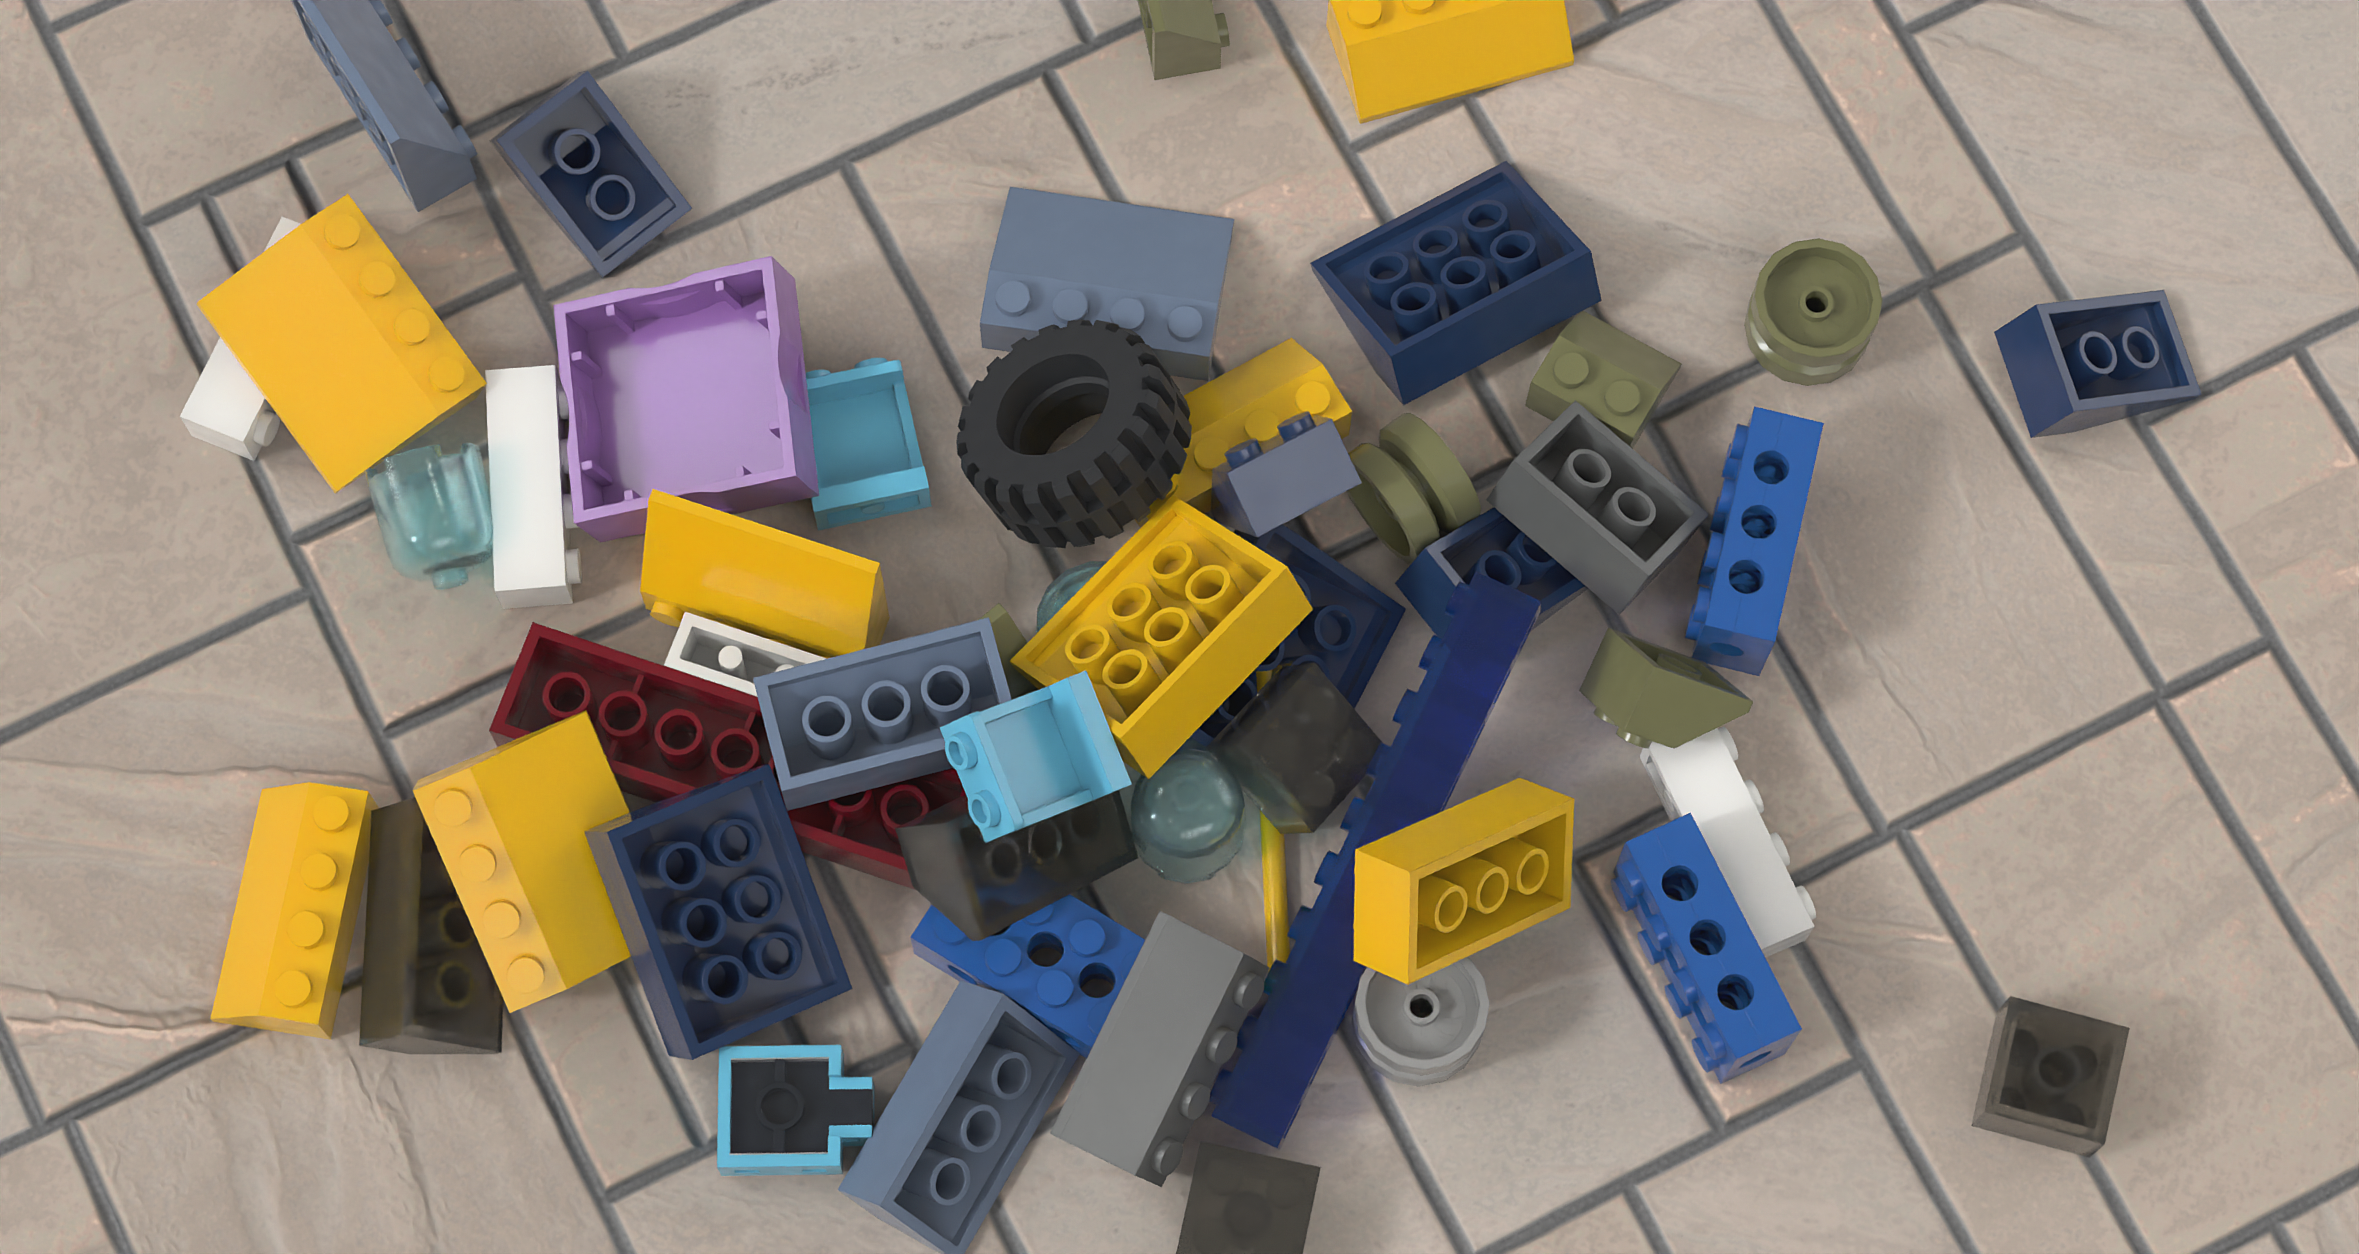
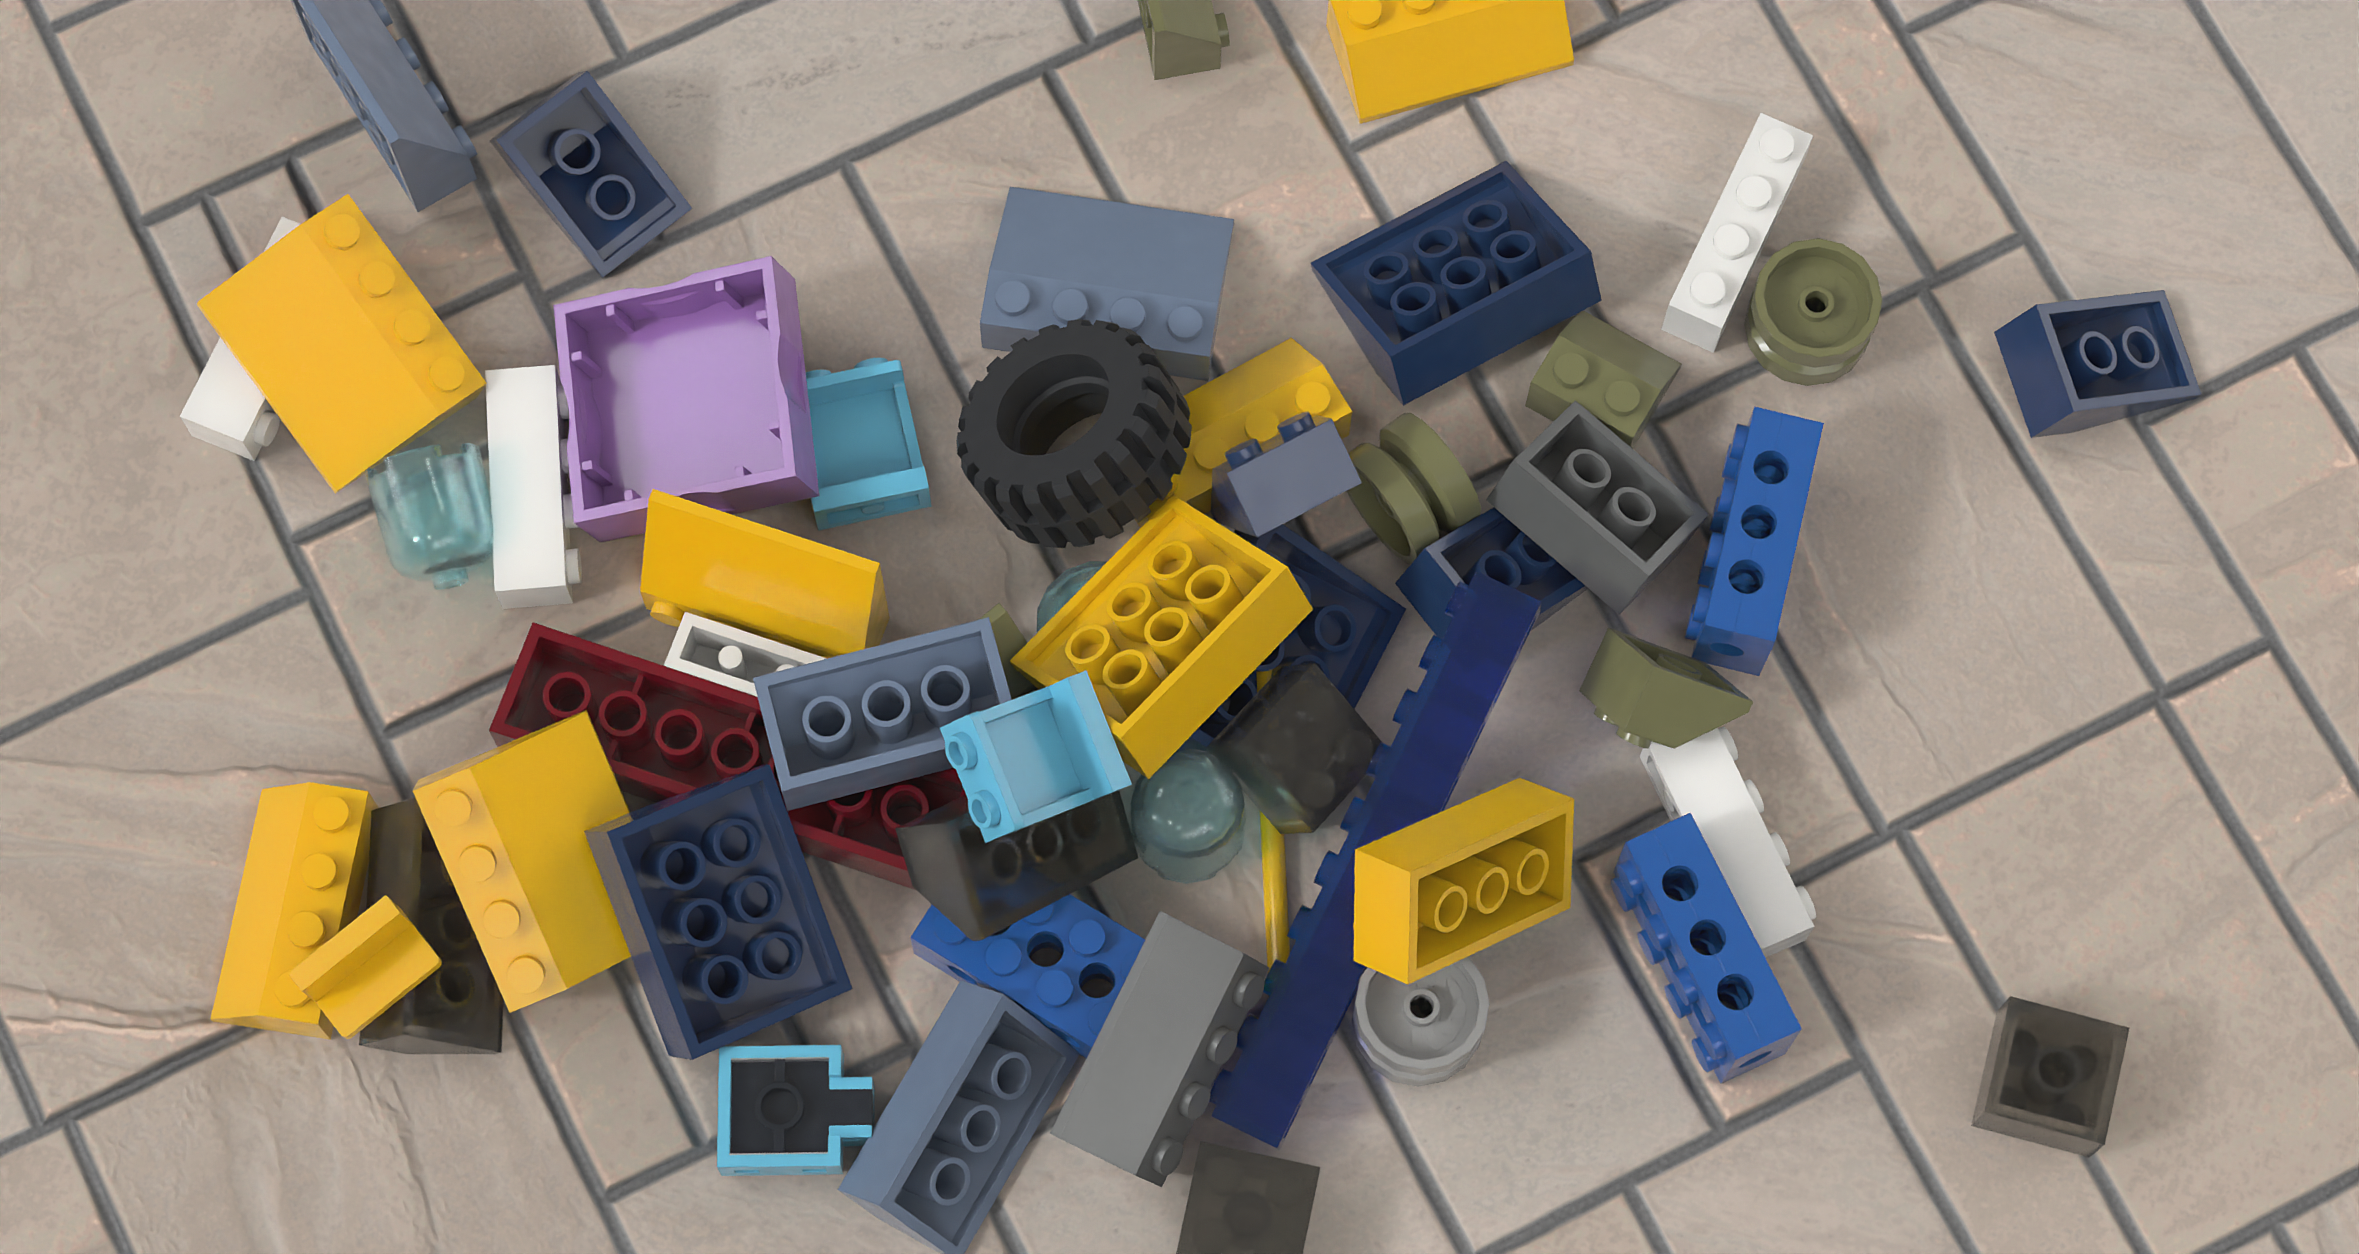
(366, 967): none -> yellow panel
(1736, 232): none -> white brick

